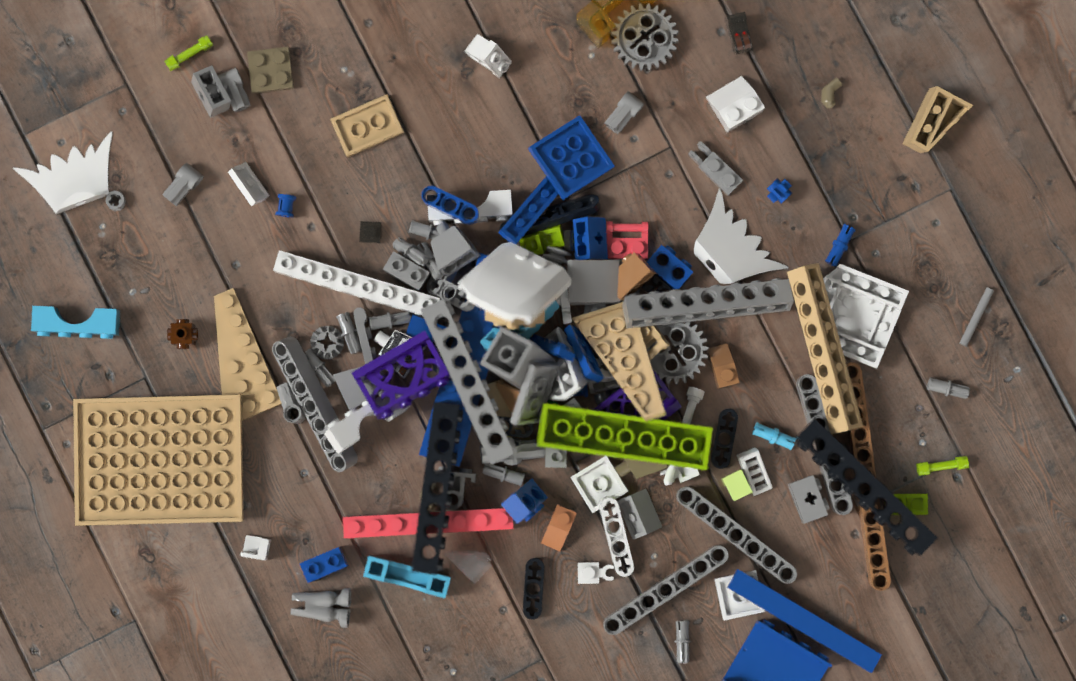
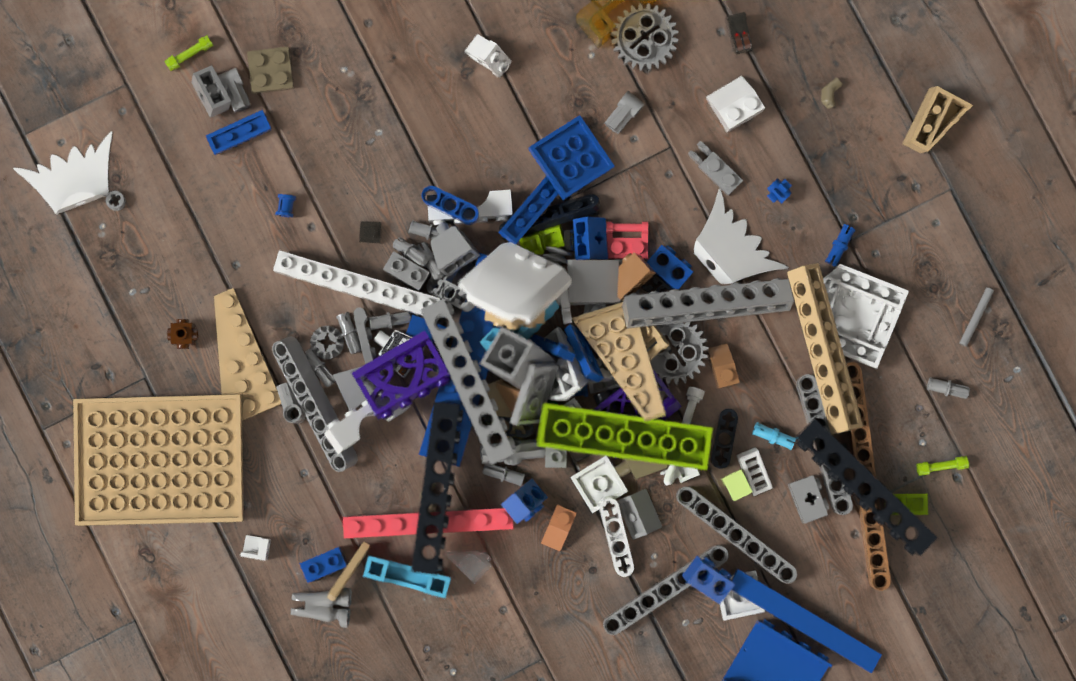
(102, 322): medium azure arch -> none
(186, 180): light grey piece -> none
(238, 132): none -> blue plate
(248, 184): white plate -> none
(348, 572): none -> tan tile
(367, 125): tan tile -> none
(459, 484): light grey pin -> none
(526, 604): black beam -> none
(590, 572): white plate -> none
(682, 641): light grey axle -> none
(706, 582): none -> blue brick

